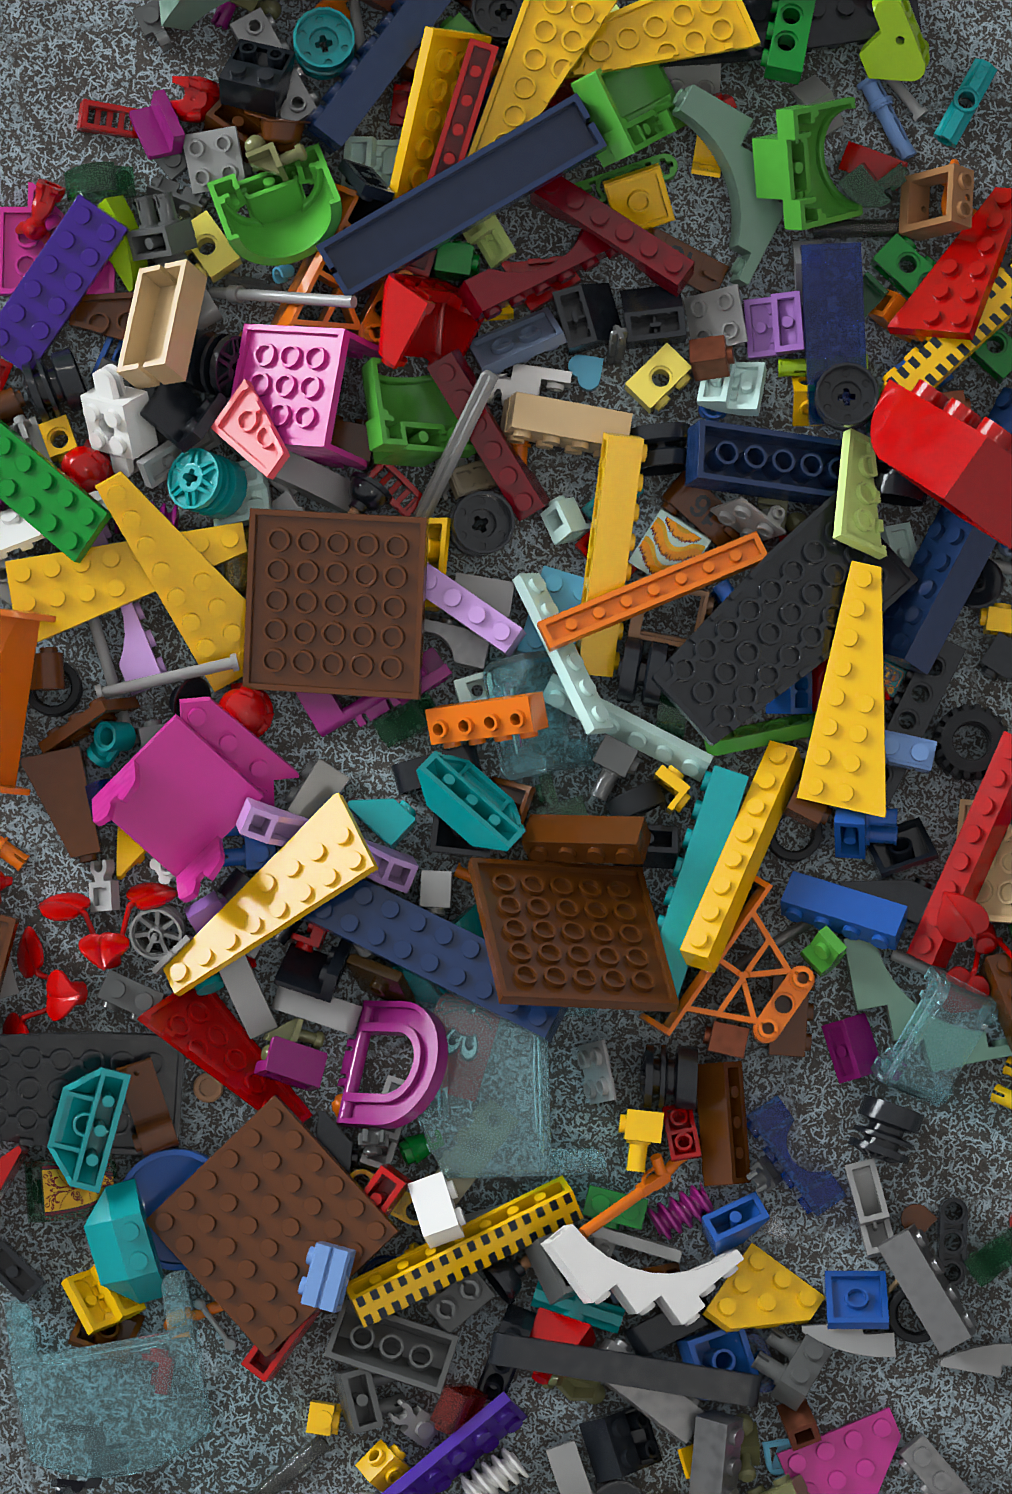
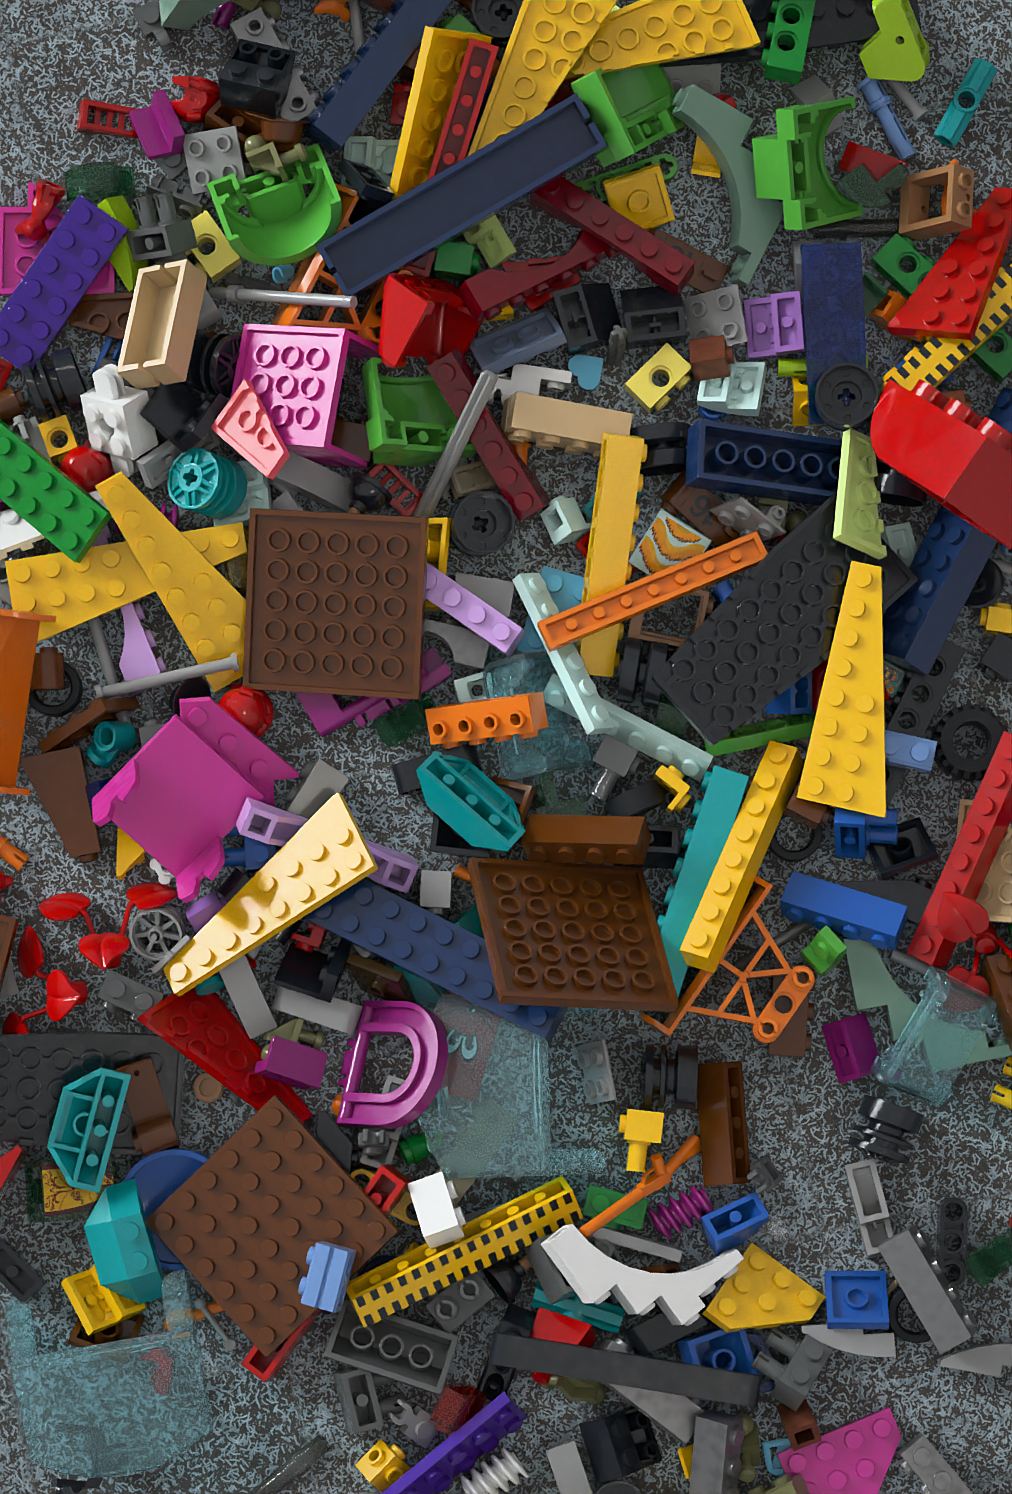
(104, 891): light grey plate -> none
(323, 1418): yellow brick -> none
(326, 26): teal wheel -> none
(386, 818): teal slope -> none
(681, 1133): red slope -> none
(726, 1039): copper brick -> none
(817, 1189): clear blue arch -> none
(917, 1215): reddish brown tile -> none

